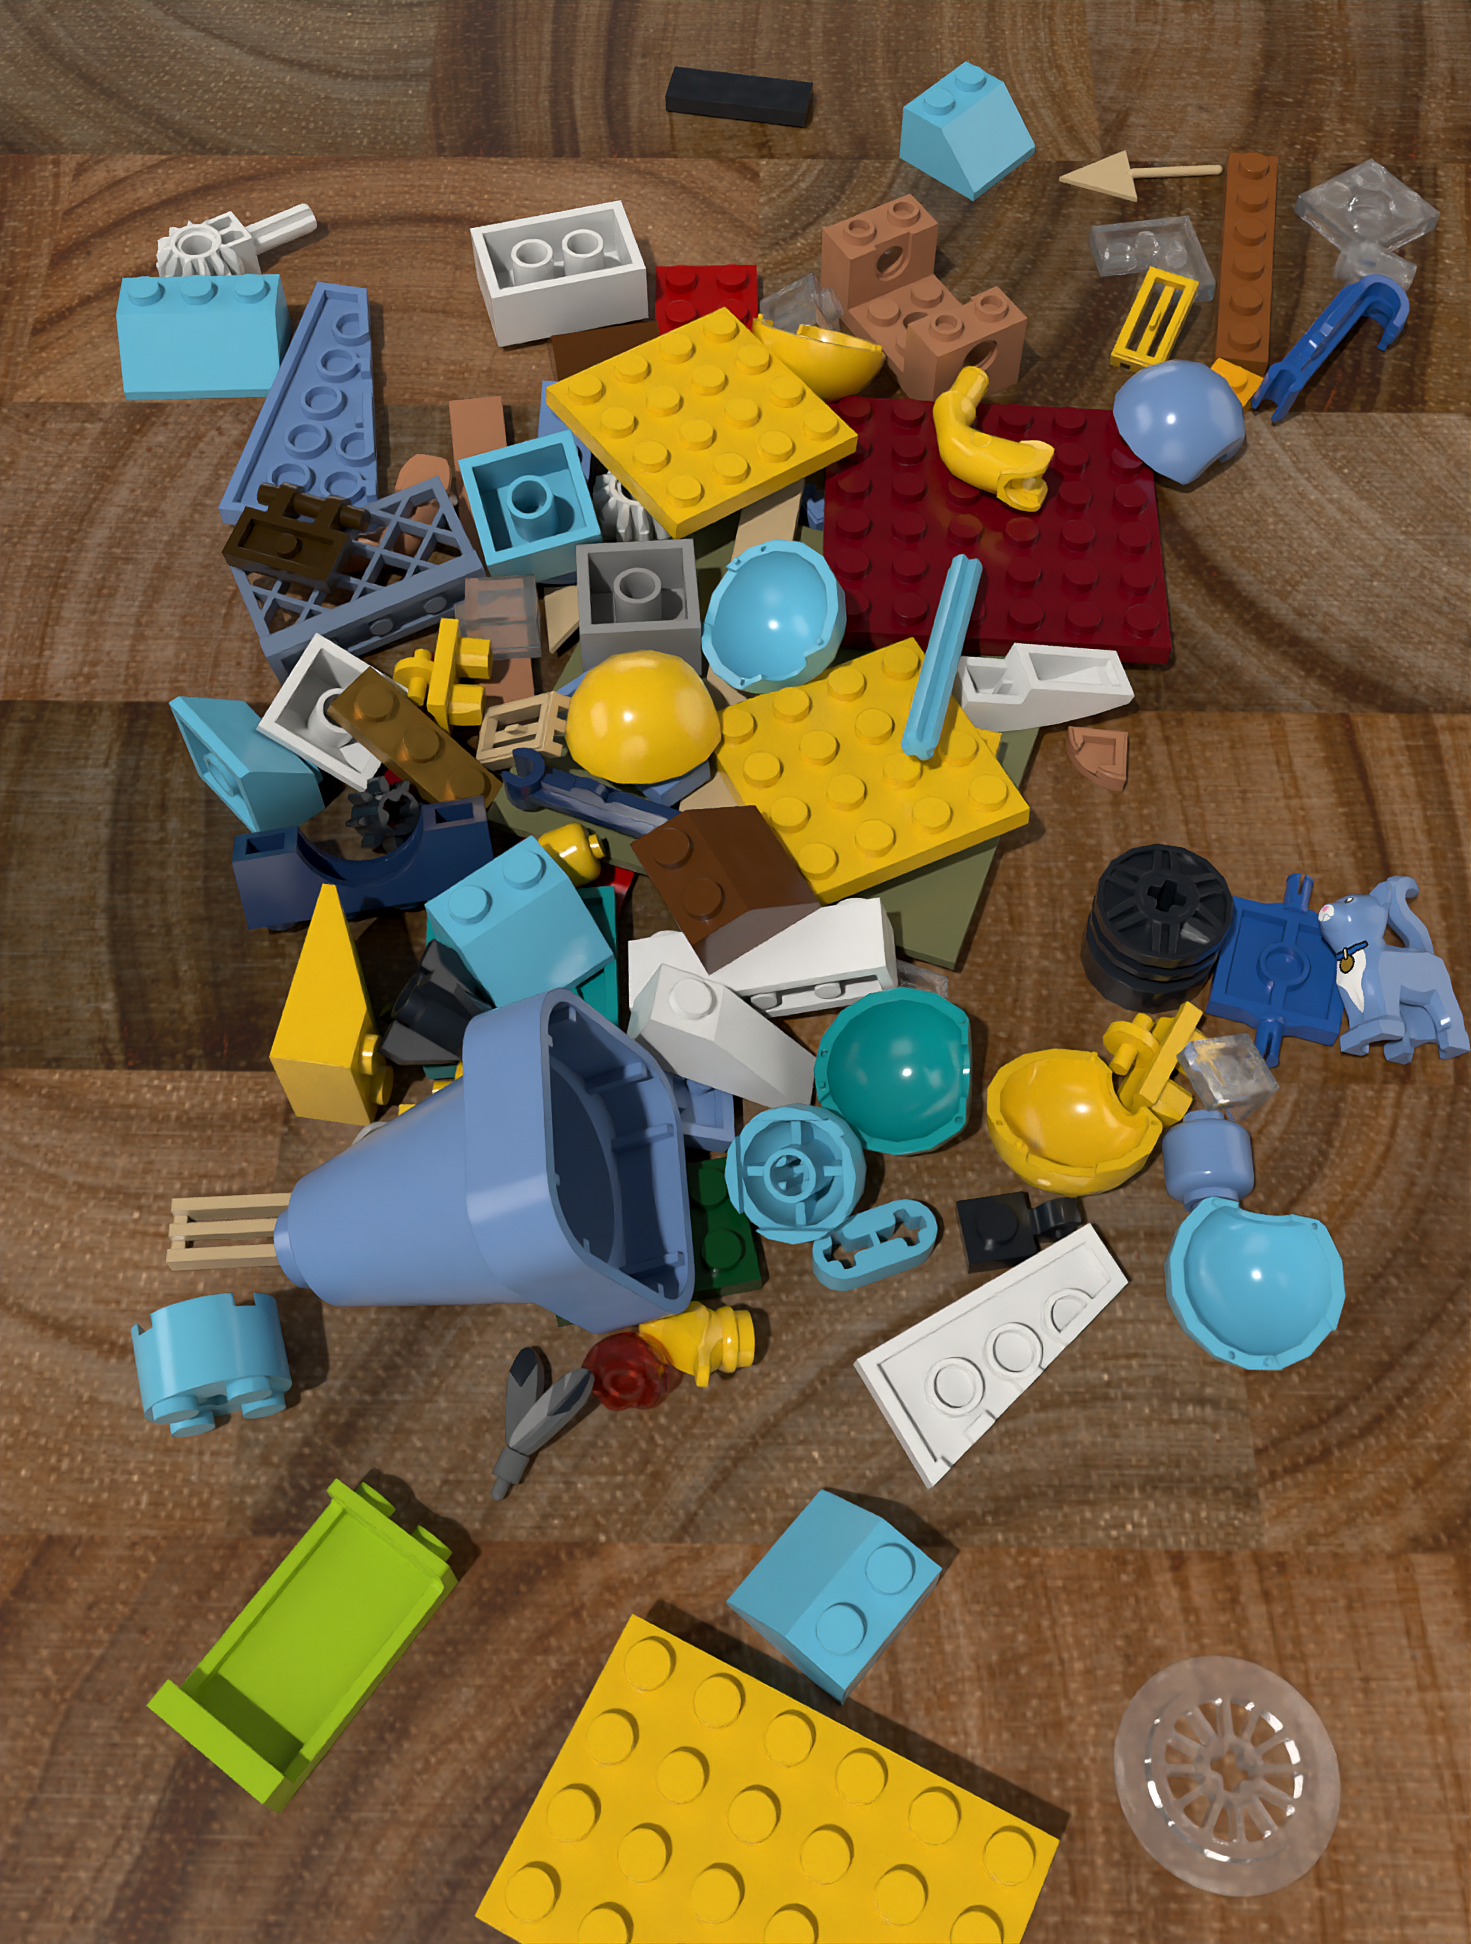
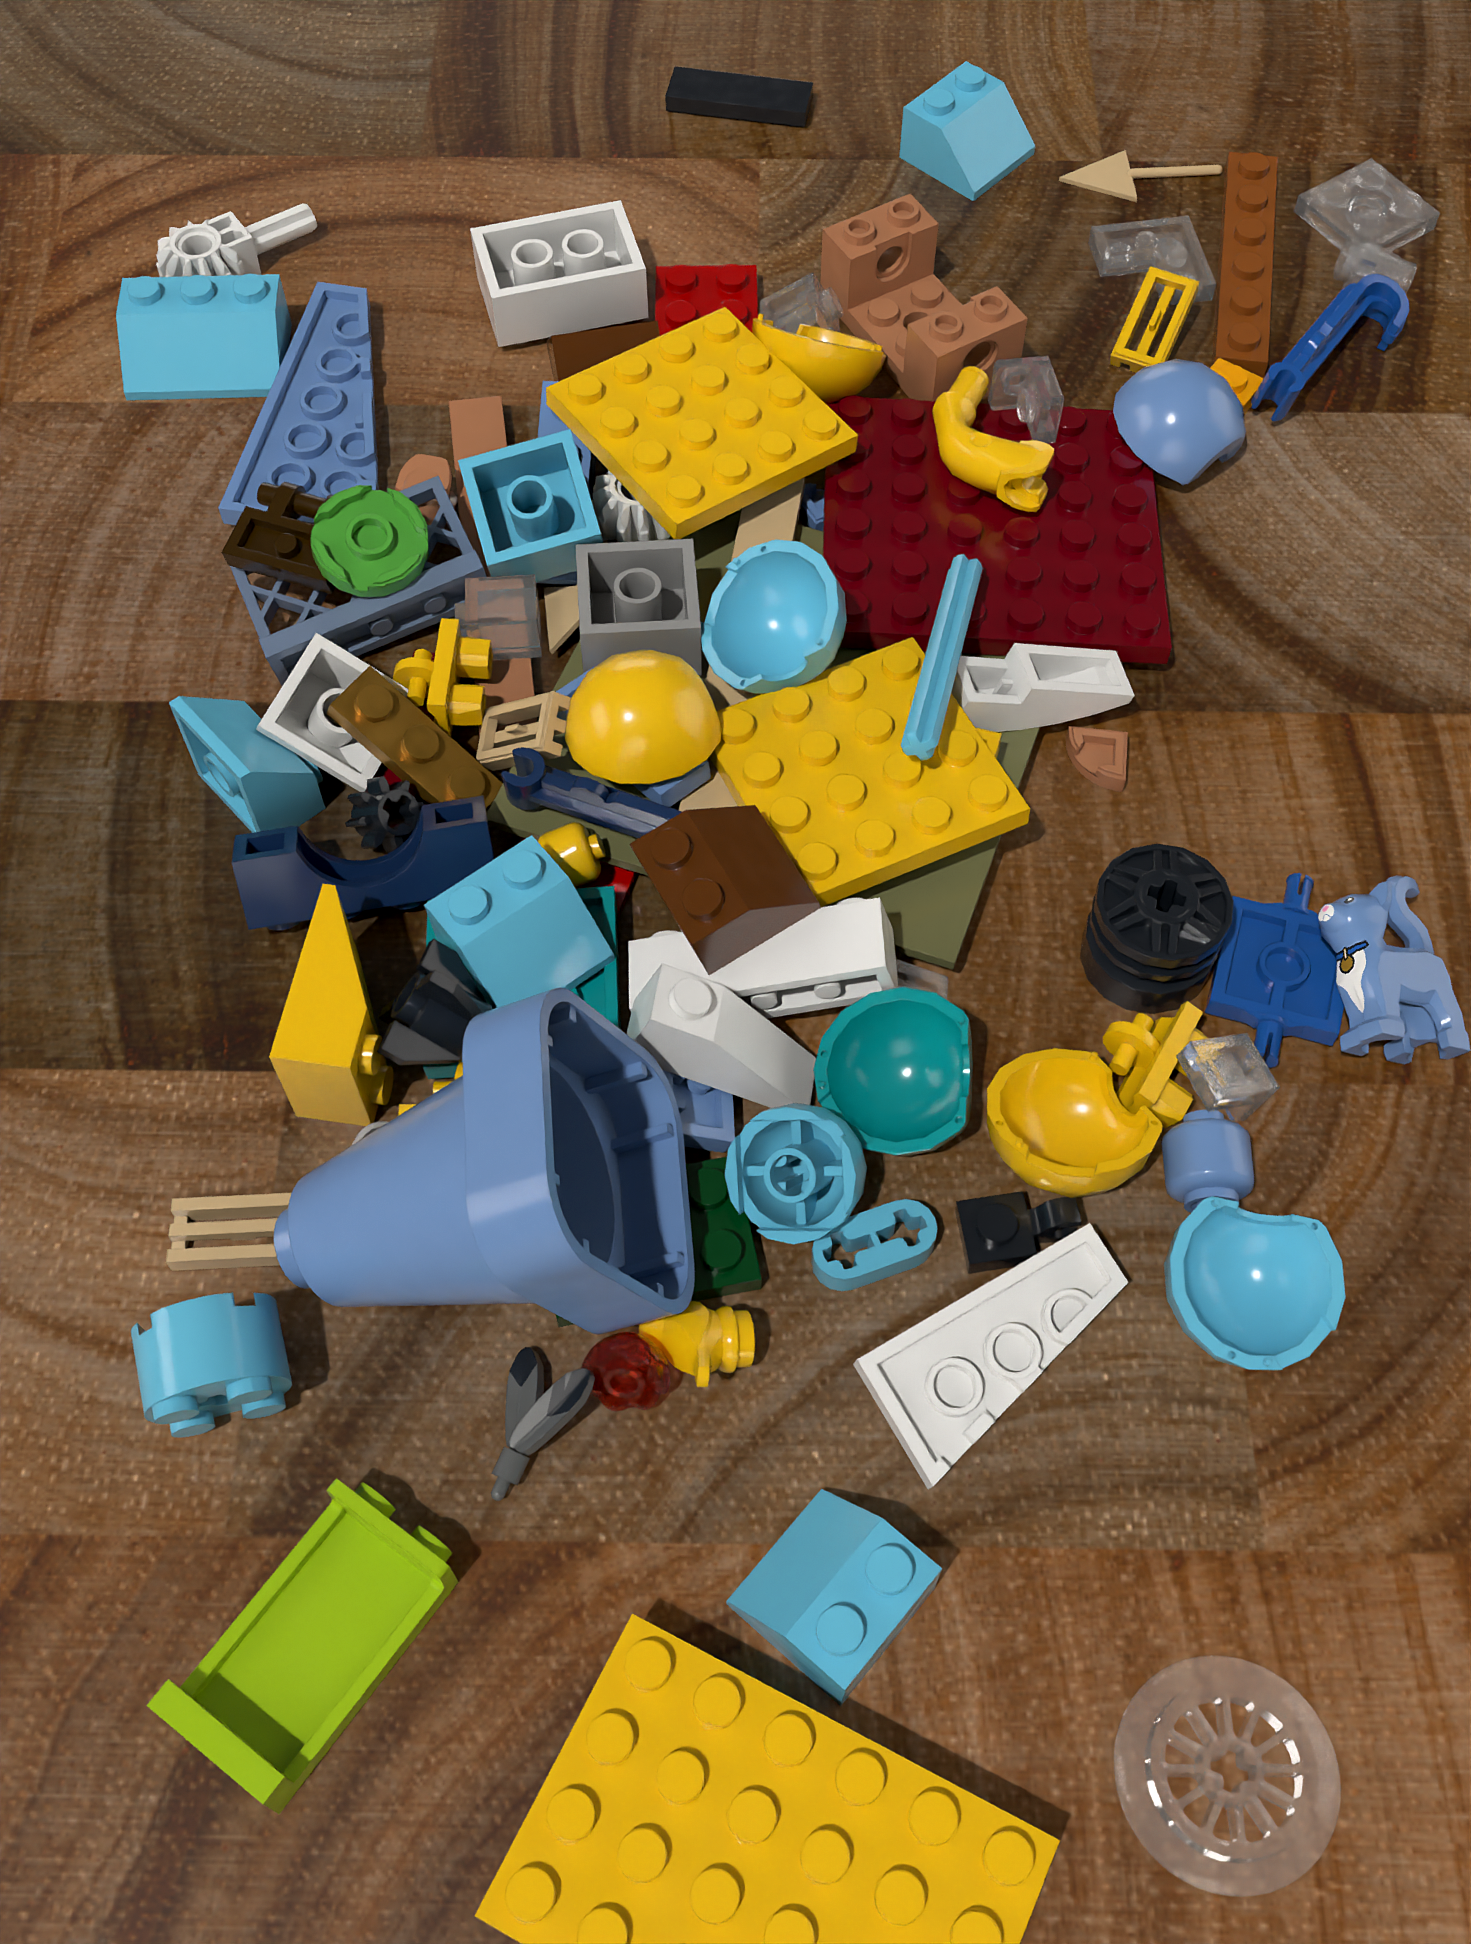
(369, 541): none -> bright green tile
(1033, 390): none -> clear bracket

